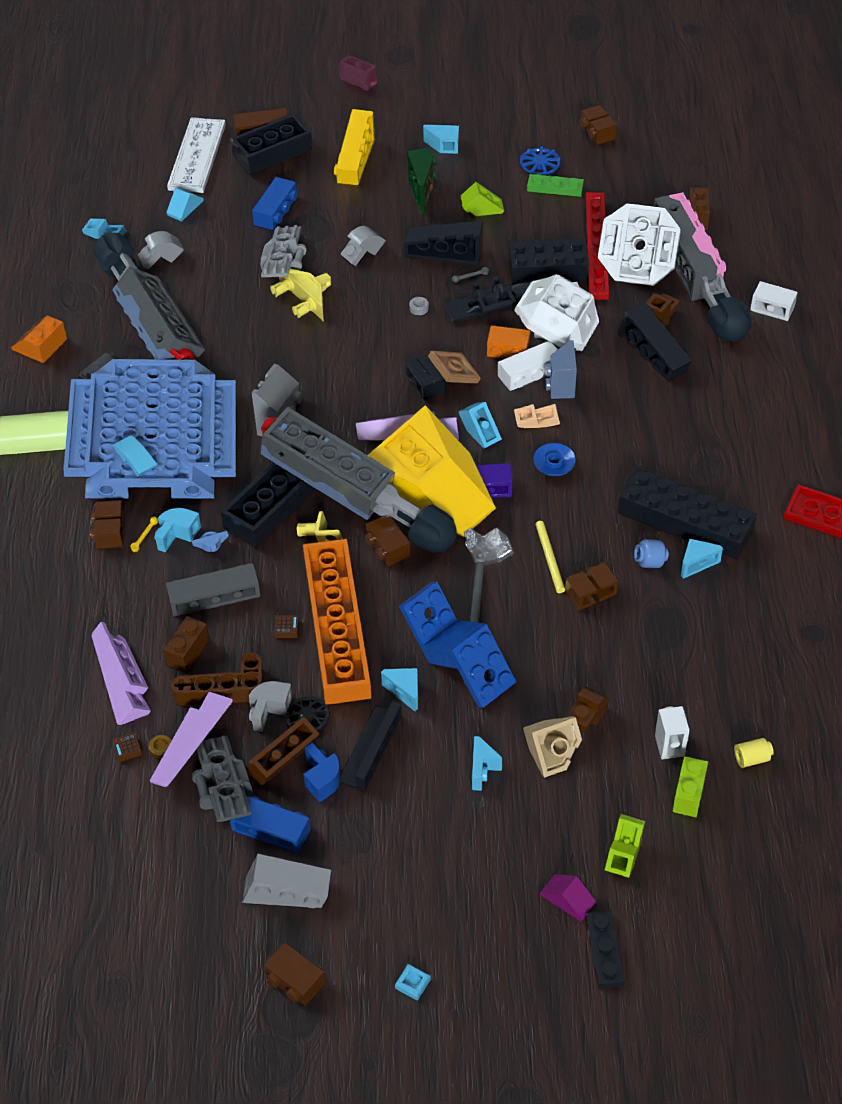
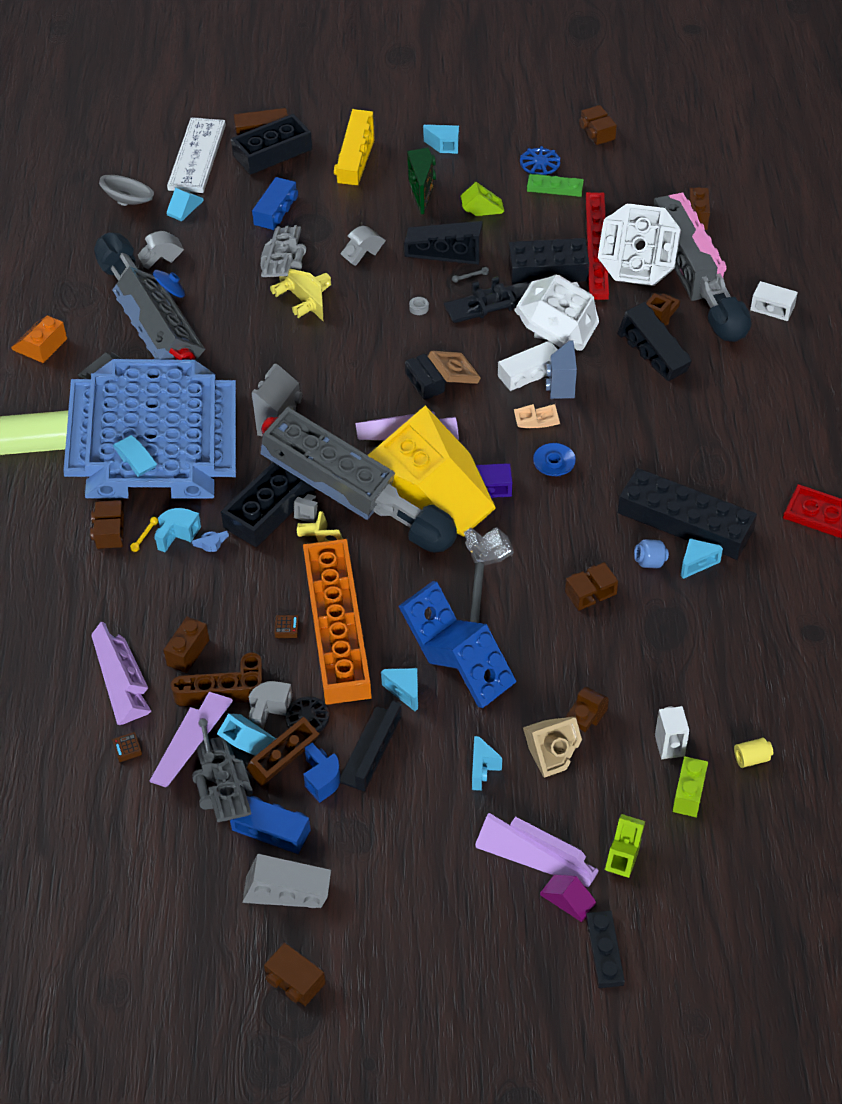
(98, 227): medium azure slope -> none
(125, 190): none -> light grey dish
(159, 745): pearl gold tile -> none
(169, 282): none -> blue dish
(209, 756): none -> dark grey hinge
(213, 589): dark grey brick -> none
(244, 734): none -> medium azure slope
(306, 508): none -> light grey tile
(358, 72): clear pink brick -> none
(387, 540): reddish brown brick -> none
(412, 982): medium azure tile -> none
(480, 424): medium azure slope -> none
(507, 342): orange brick -> none
(534, 848): none -> lavender wedge
(559, 586): light yellow bar -> none

